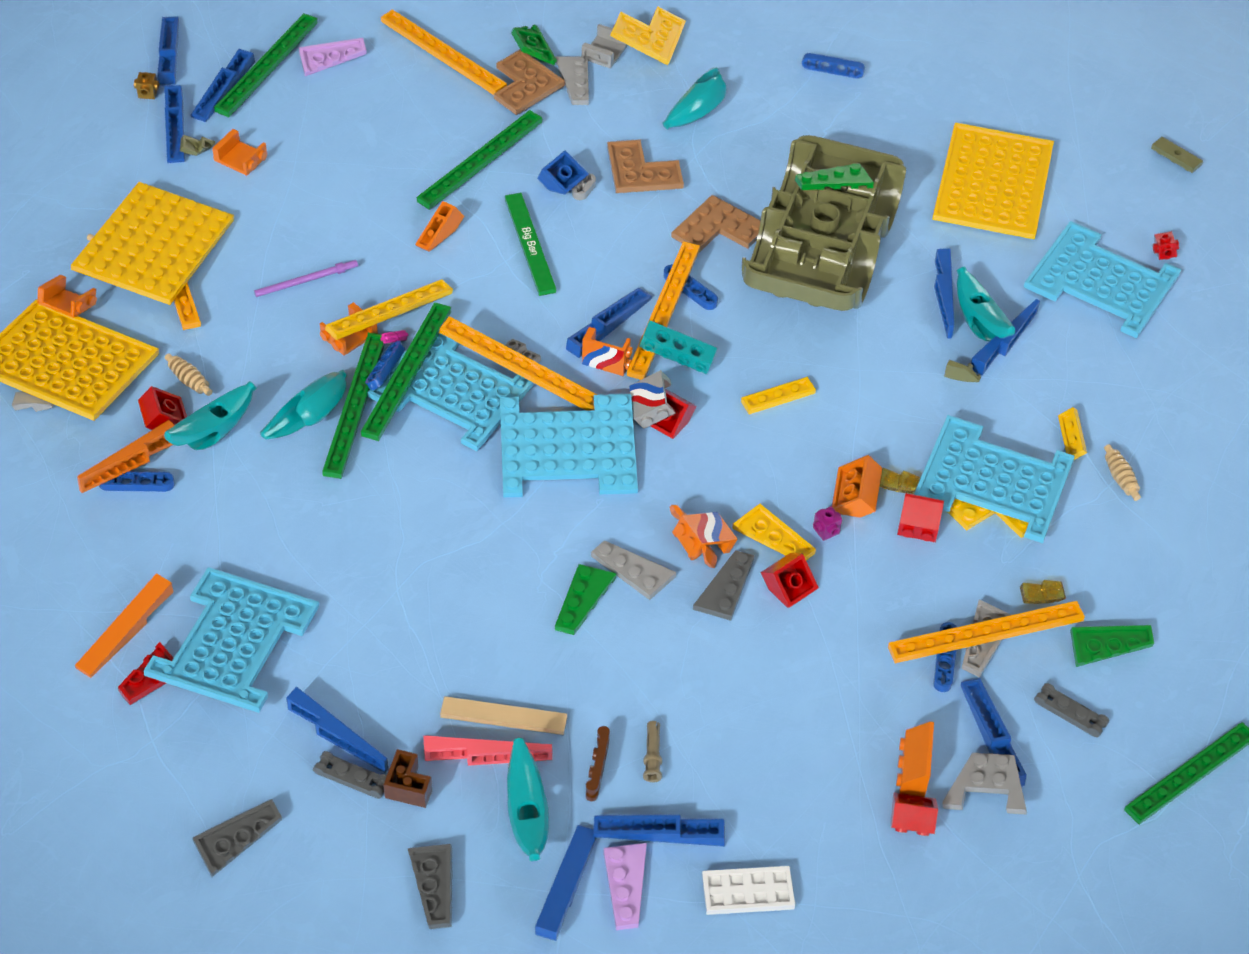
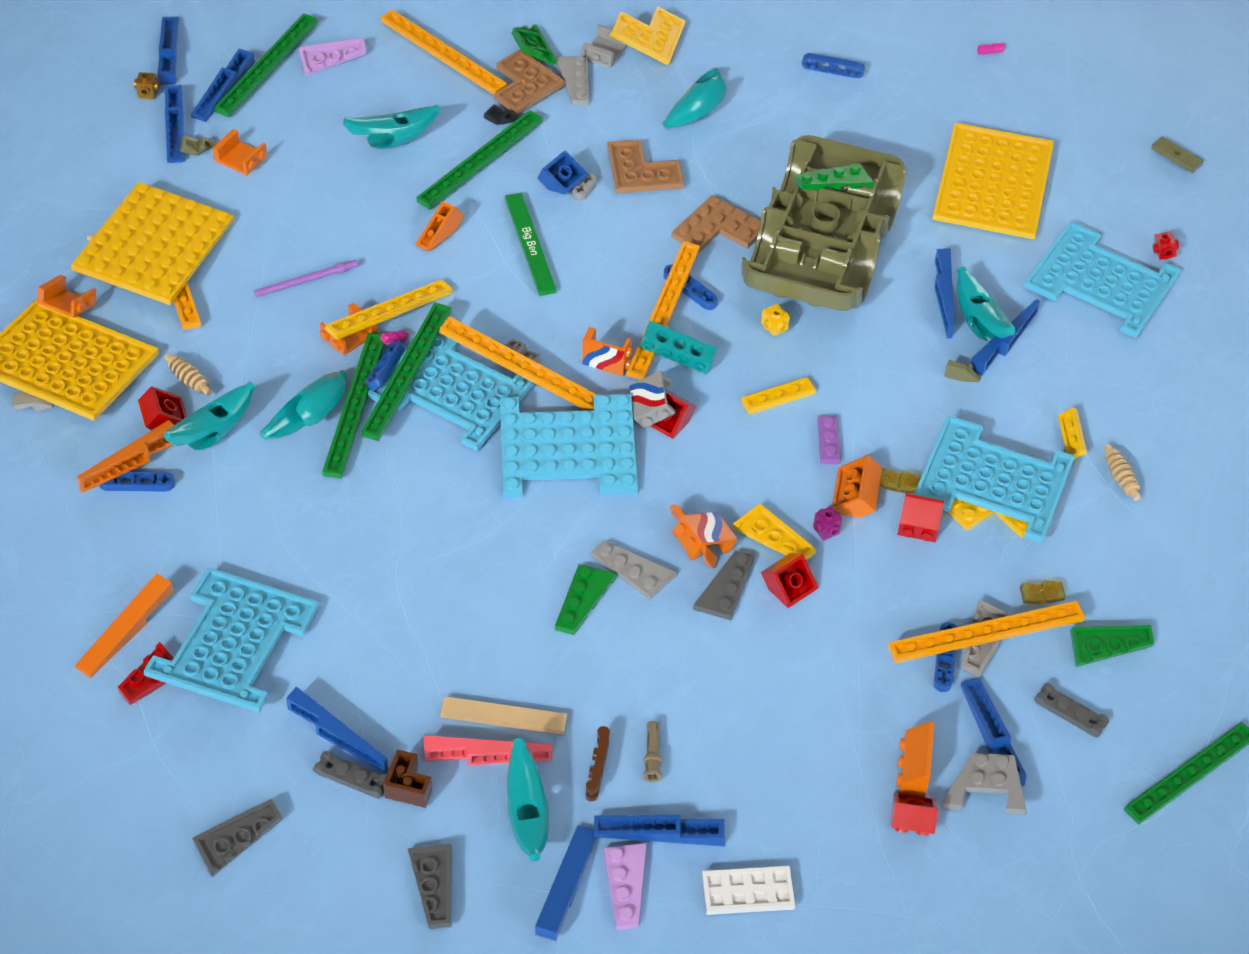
(393, 129): none -> teal piece
(499, 116): none -> black slope
(609, 319): blue slope -> none
(775, 319): none -> yellow brick
(828, 440): none -> medium lavender plate
(987, 48): none -> dark pink piece

